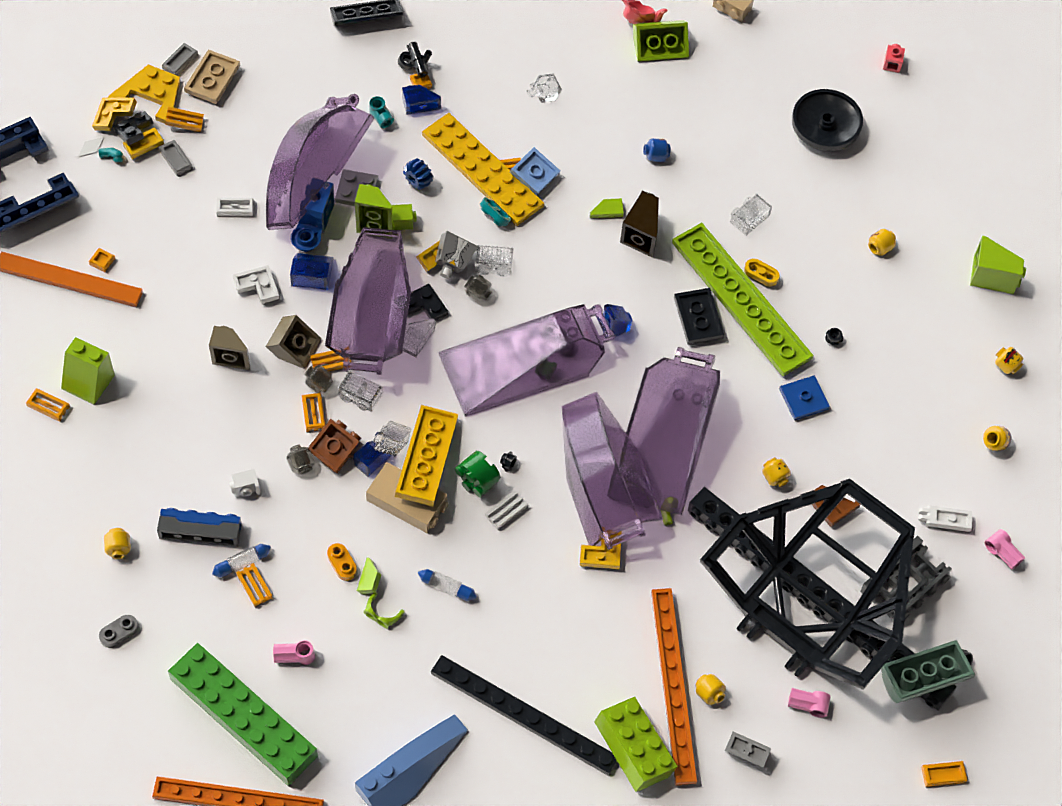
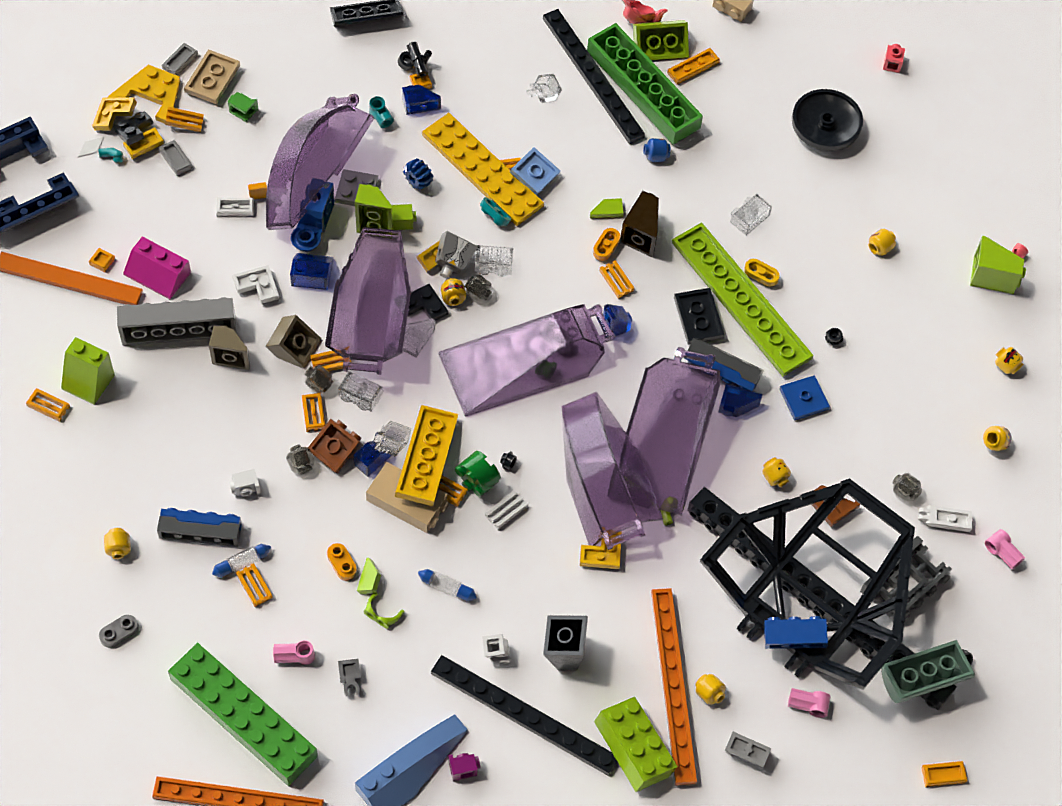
(156, 268): none -> dark pink slope
(174, 320): none -> light grey brick
(242, 106): none -> bright green window
(257, 190): none -> light orange tile
(349, 673): none -> flat silver plate
(450, 499): none -> light orange tile
(453, 292): none -> yellow head
(463, 766): none -> magenta brick
(495, 646): none -> white brick
(565, 641): none -> black slope
(594, 76): none -> black plate
(605, 245): none -> light orange plate
(609, 267): none -> light orange tile
(644, 83): none -> bright green brick
(693, 66): none -> light orange tile
(731, 367): none -> dark grey piece
(738, 401): none -> clear blue slope
(795, 633): none -> blue brick
(907, 487): none -> clear smoke head
(1020, 250): none -> coral hinge

